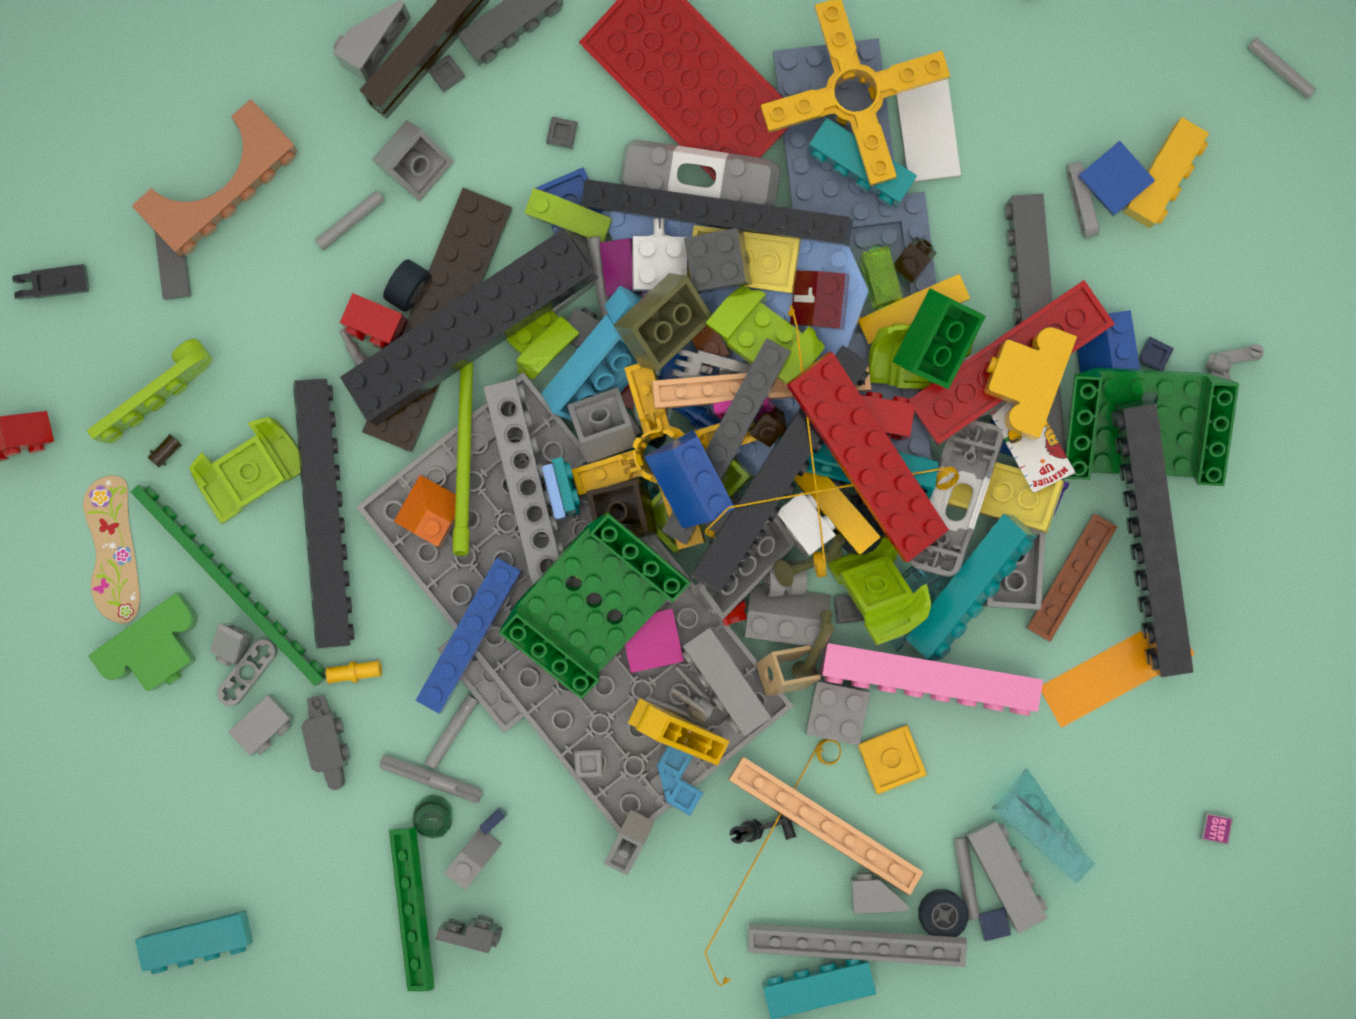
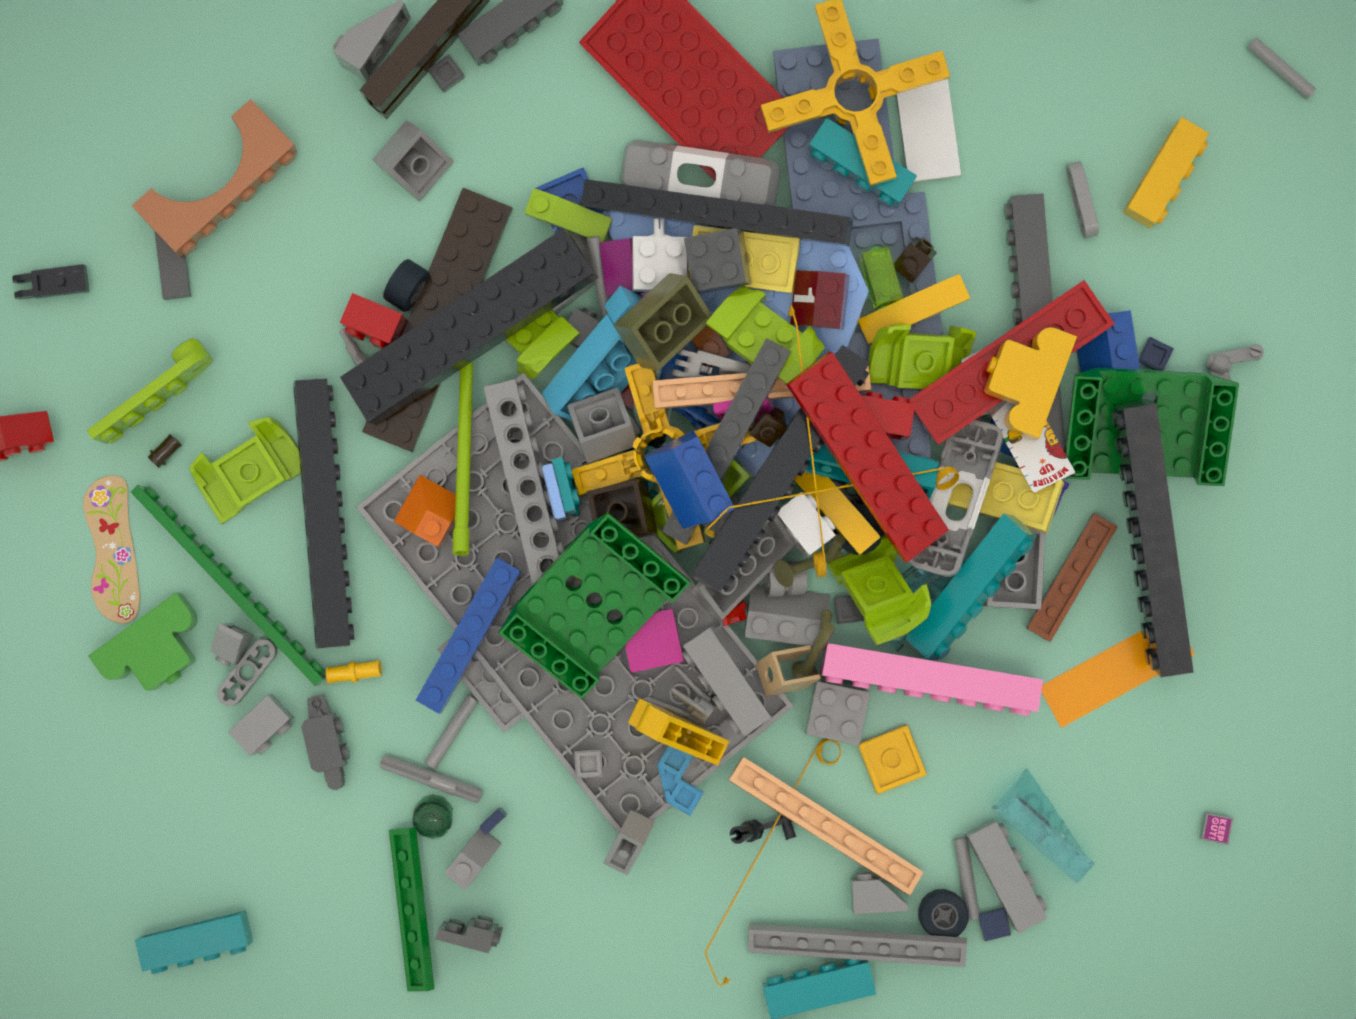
(349, 220): light grey piece -> none
(562, 133): dark grey tile -> none
(938, 339): green brick -> none
(1116, 178): blue tile -> none

